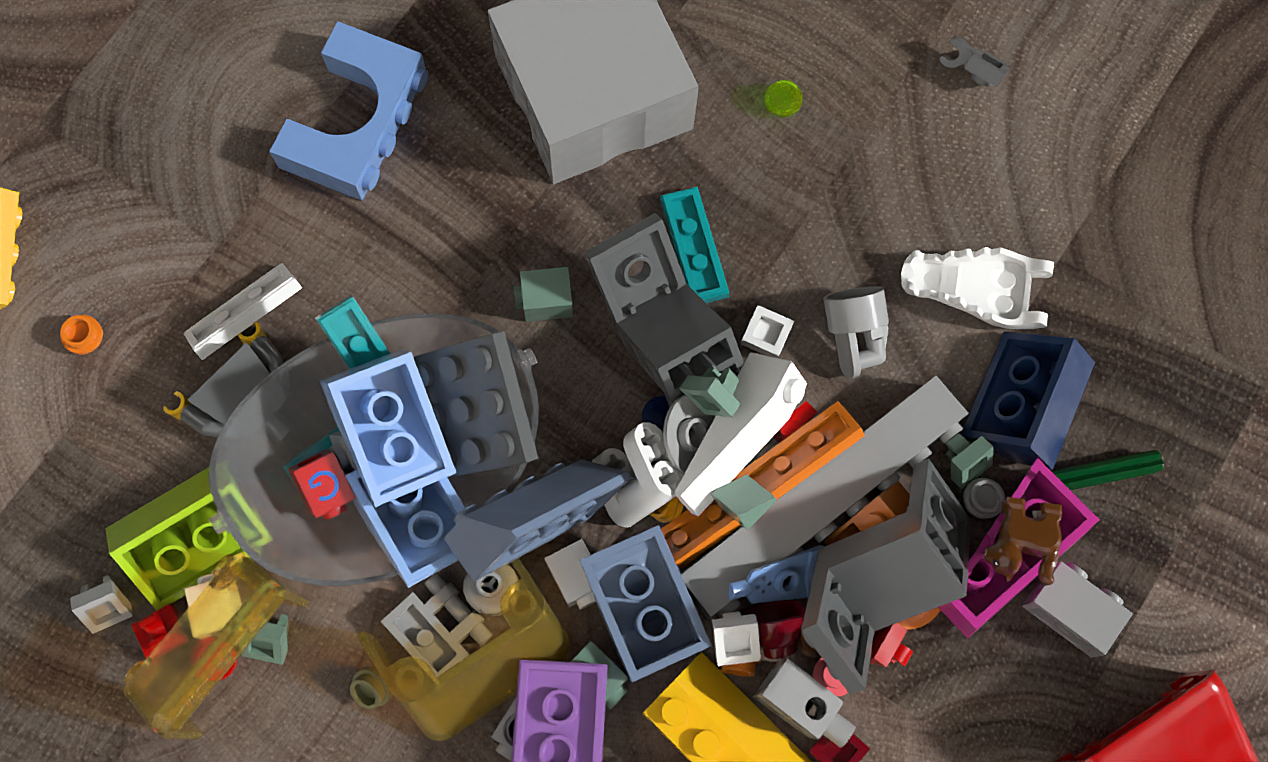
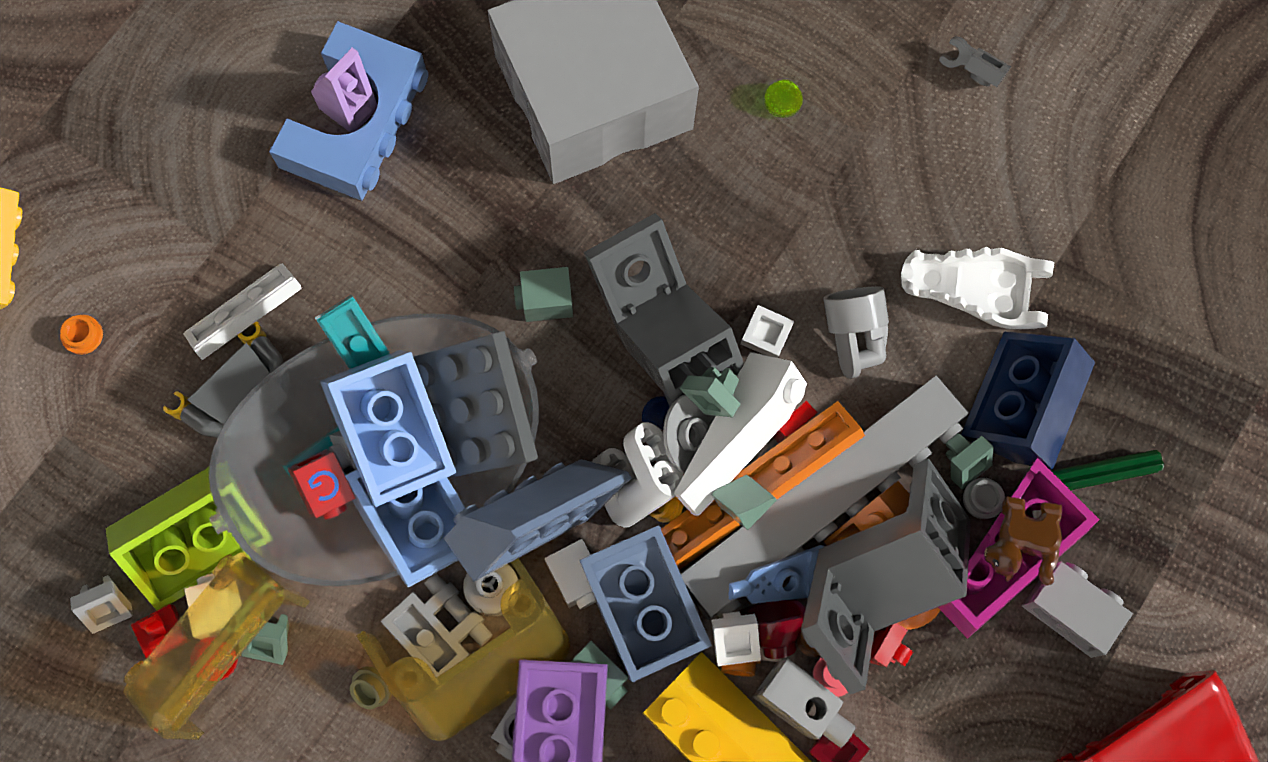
(346, 93): none -> lavender slope
(694, 244): teal tile -> none

